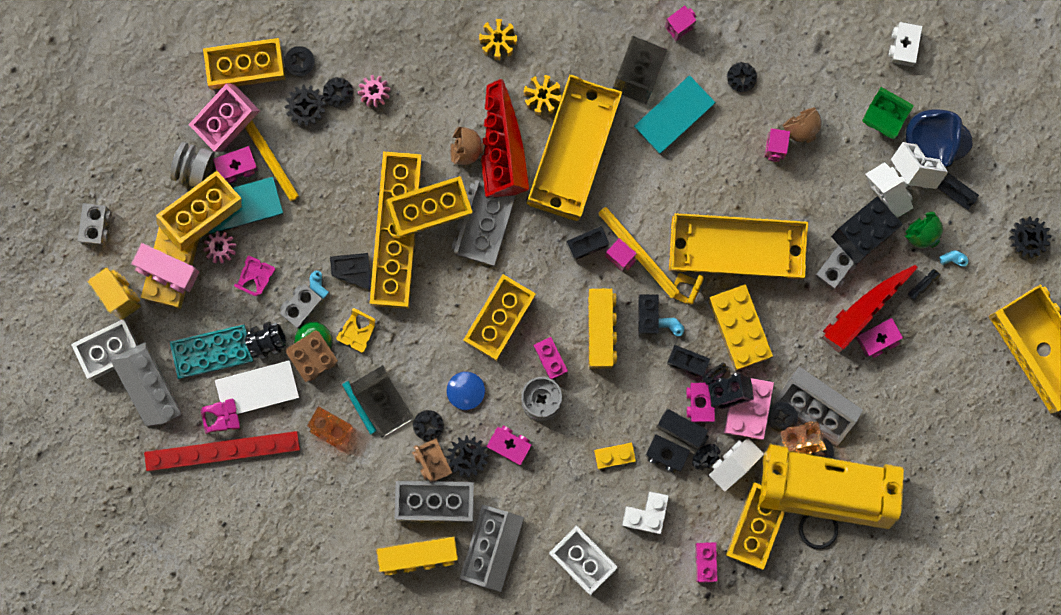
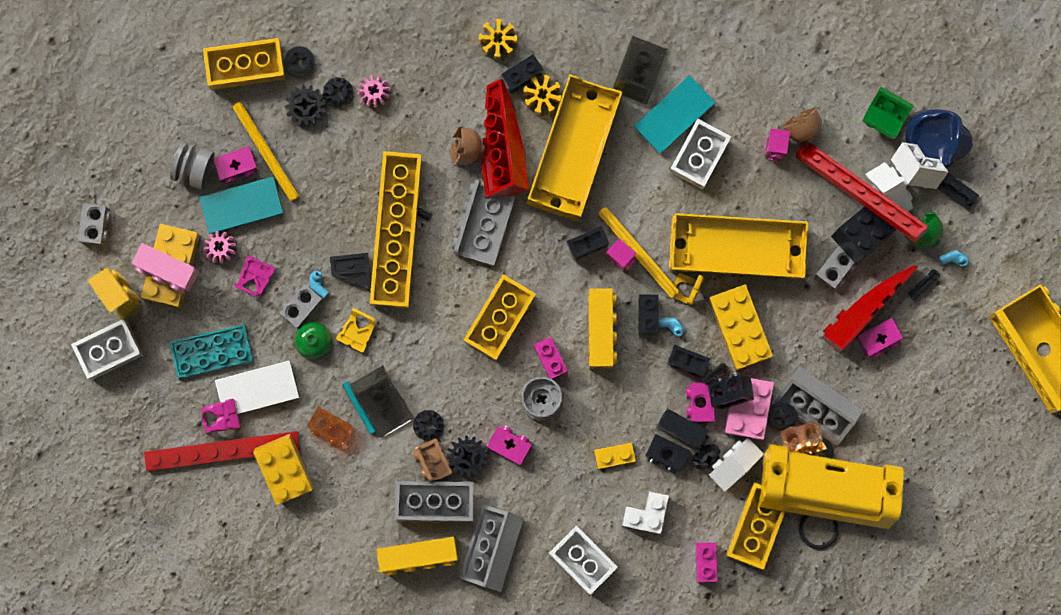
(146, 385): light grey slope -> none
(199, 211): yellow brick -> none
(224, 117): bright pink brick -> none
(268, 339): black piece -> none
(283, 469): none -> yellow brick
(311, 356): medium nougat bracket -> none
(429, 207): yellow brick -> none
(465, 390): blue dish -> none
(521, 74): none -> black brick
(680, 22): dark pink brick -> none
(700, 154): none -> white brick
(735, 83): black gear -> none
(861, 191): none -> red plate
(910, 34): white brick -> none
(1035, 242): black gear -> none

